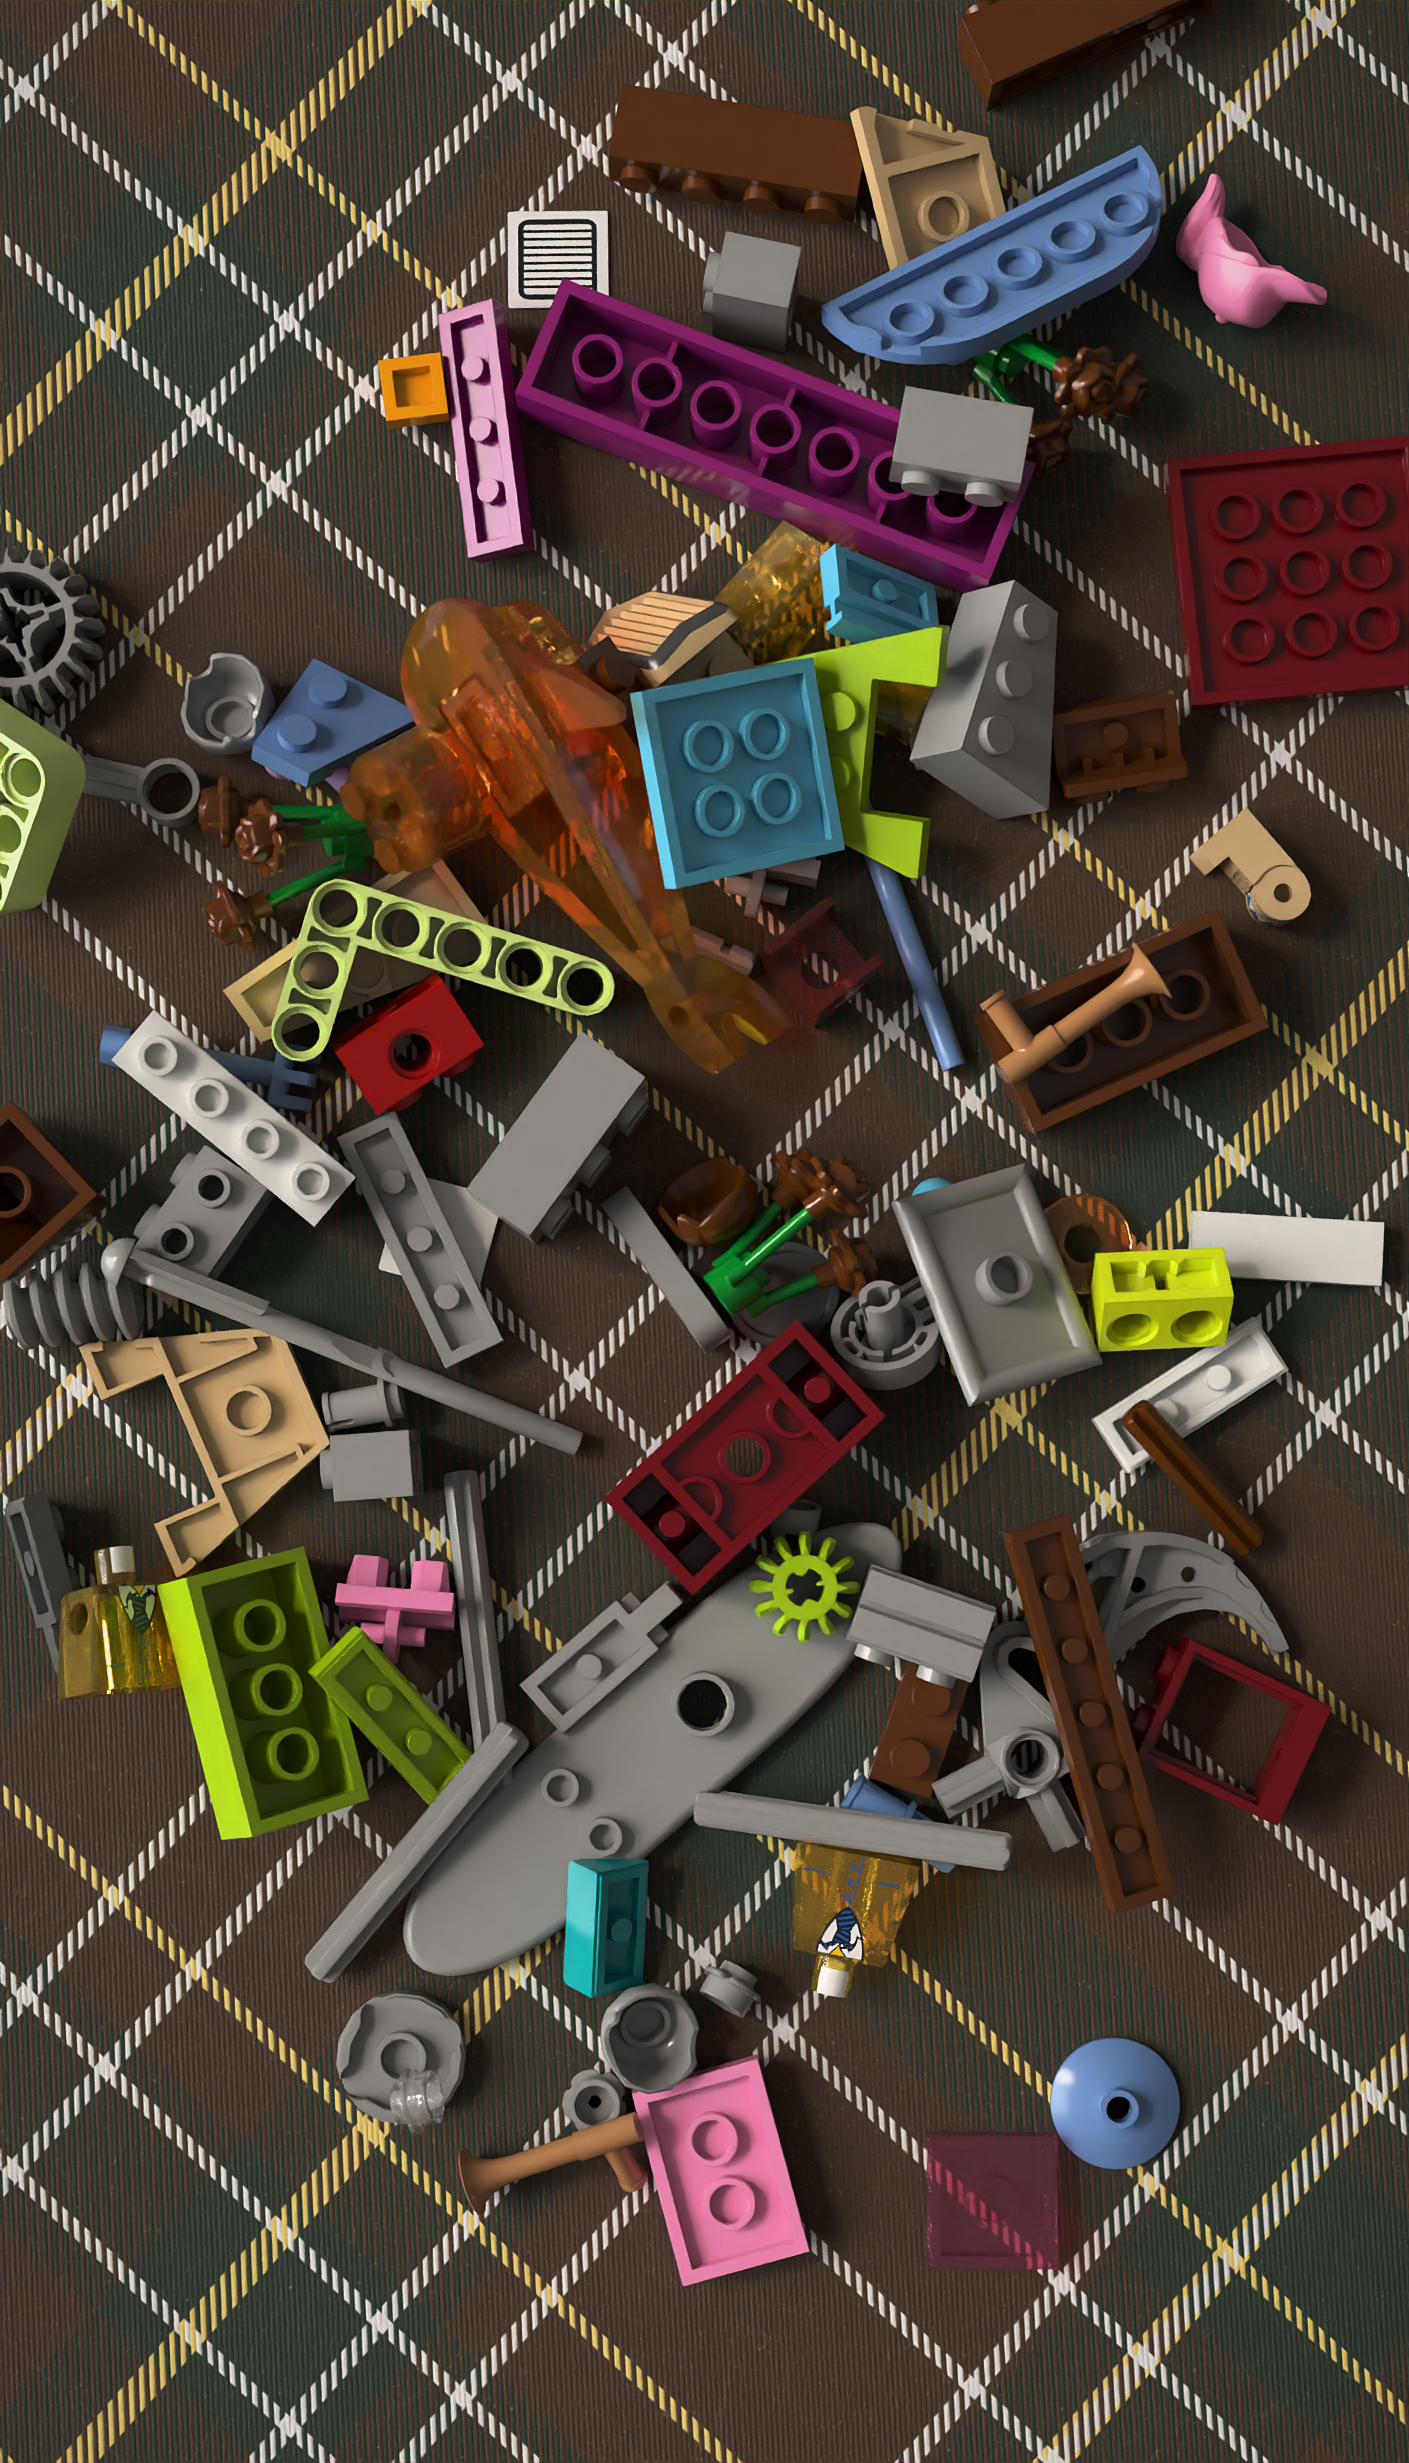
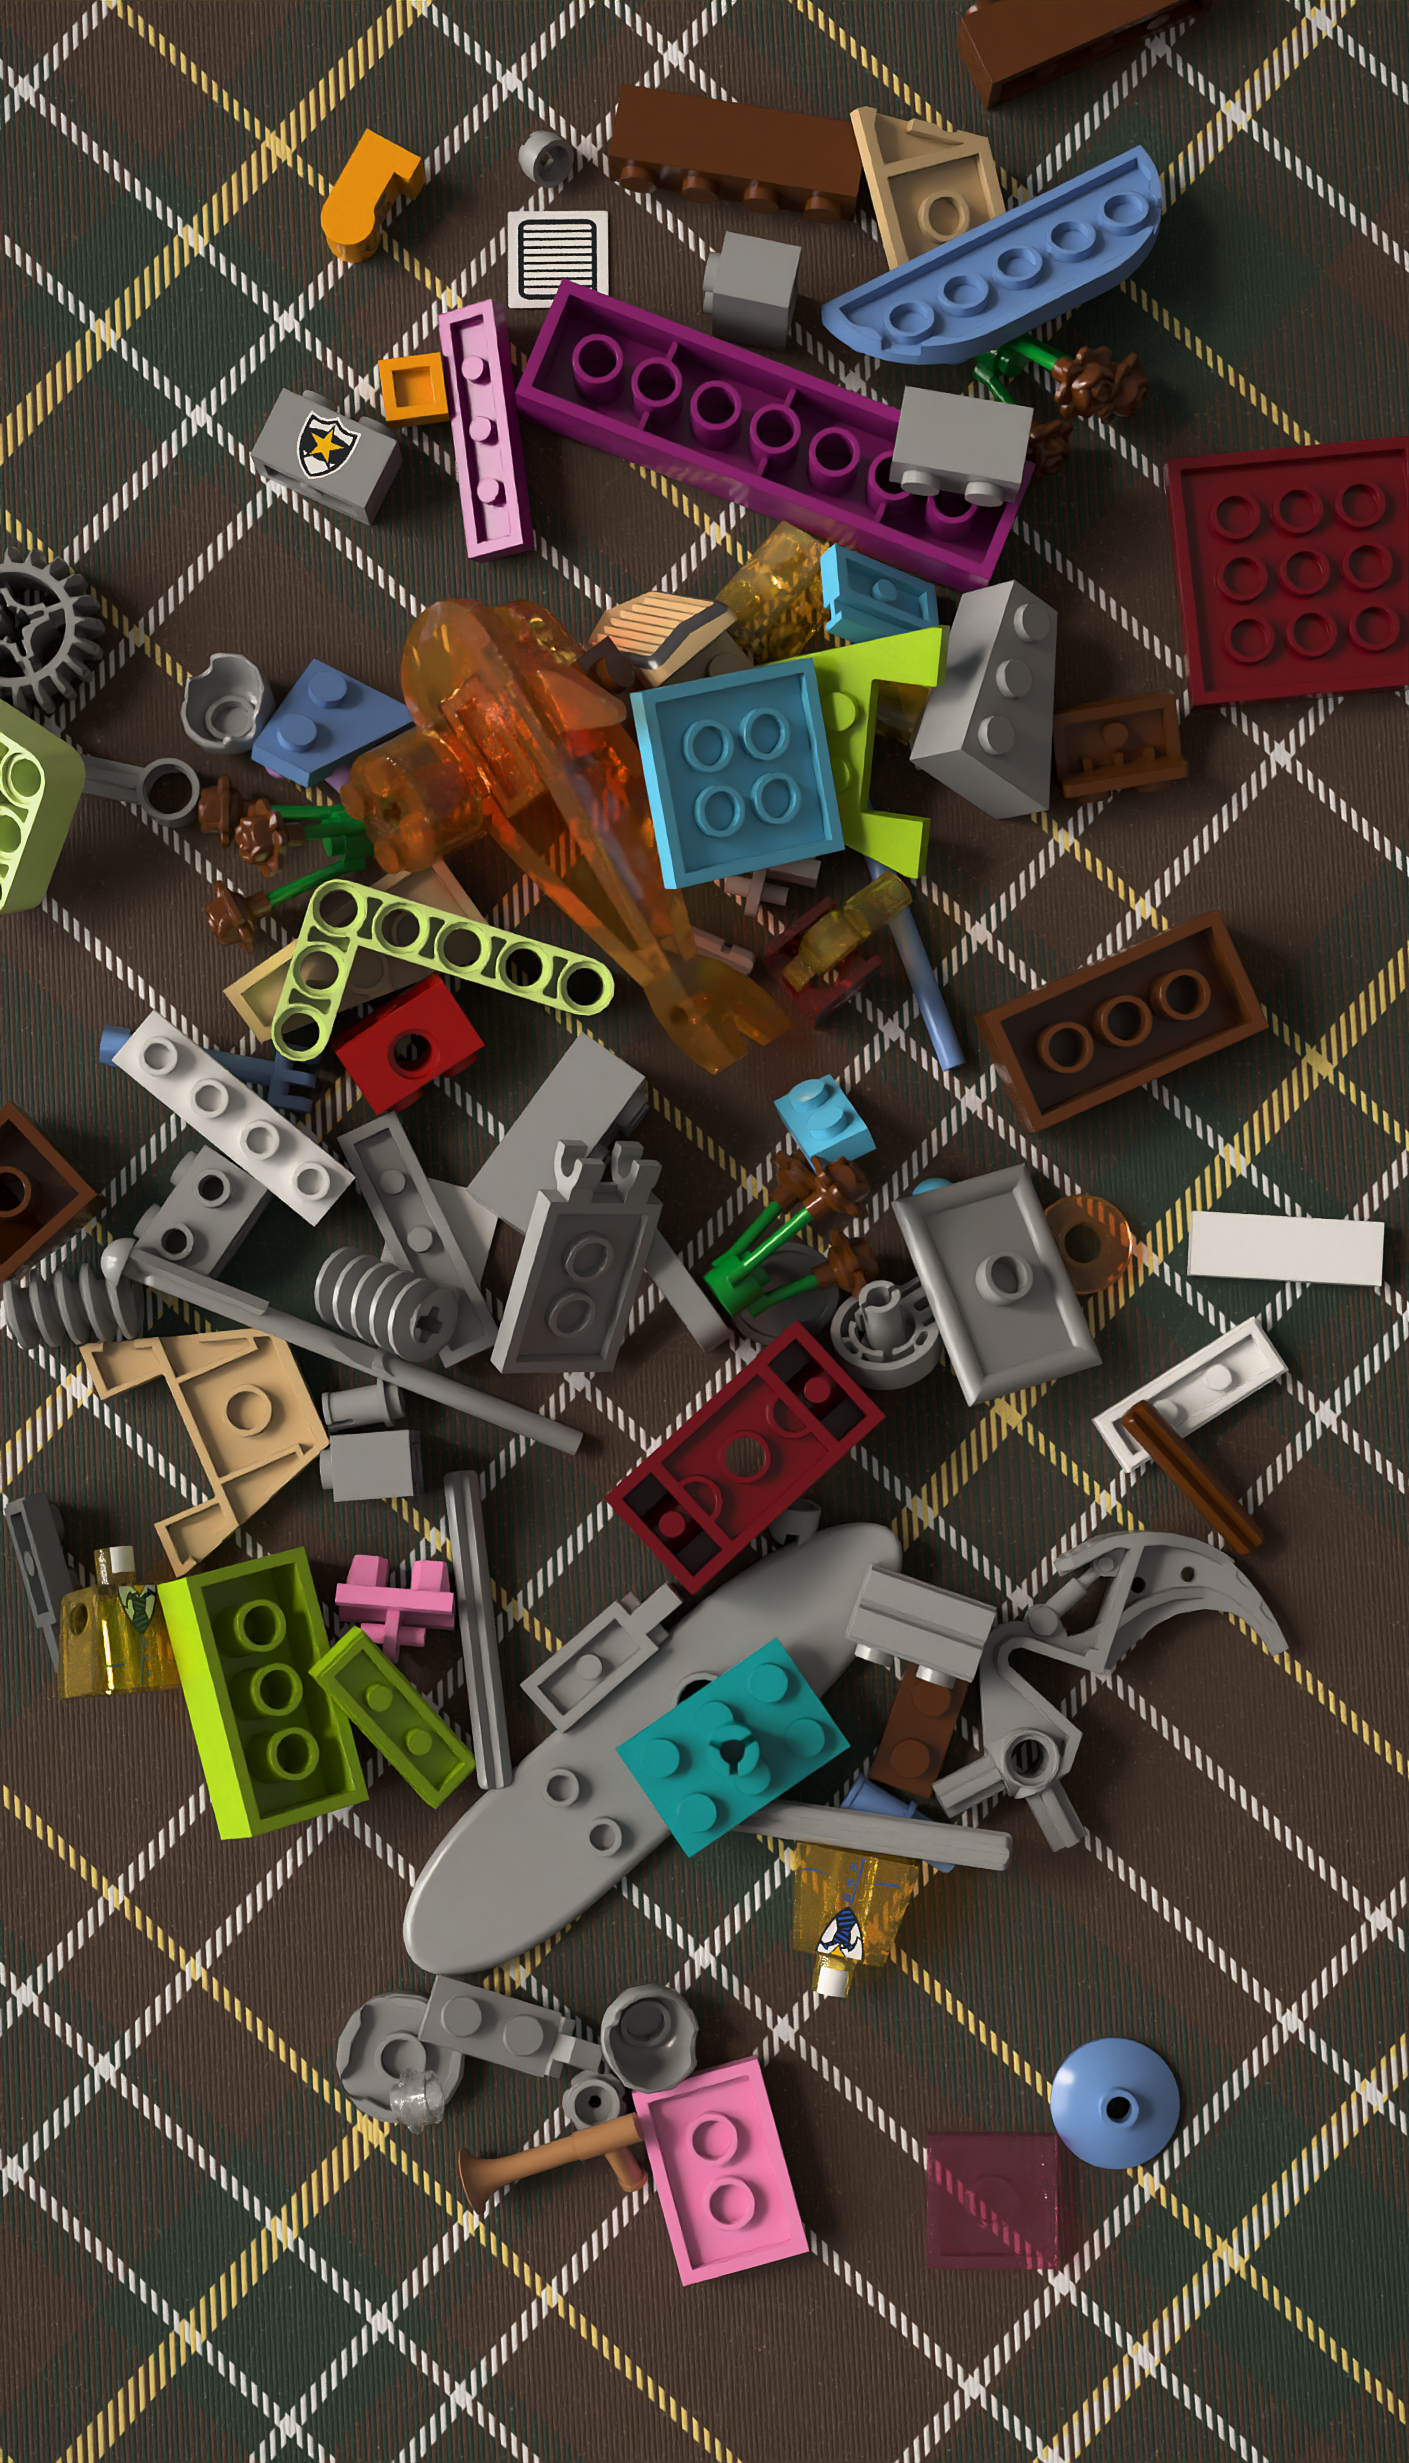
(328, 454): none -> light grey brick
(366, 194): none -> light orange leg
(385, 1304): none -> light grey piece
(416, 1852): light grey axle -> none
(504, 2030): none -> light grey hinge
(558, 165): none -> light grey hinge
(580, 1264): none -> light grey tile
(605, 1925): teal slope -> none
(710, 1203): reddish brown hair -> none
(730, 1988): light grey plate -> none
(732, 1747): none -> teal plate
(808, 1608): lime gear -> none
(824, 1121): none -> medium azure plate
(846, 928): none -> clear yellow bar
(1035, 1051): medium nougat piece -> none
(1089, 1713): reddish brown plate -> none
(1161, 1299): neon yellow brick -> none
(1231, 270): bright pink hair -> none
(1259, 868): tan leg -> none
(1288, 1751): dark red window -> none

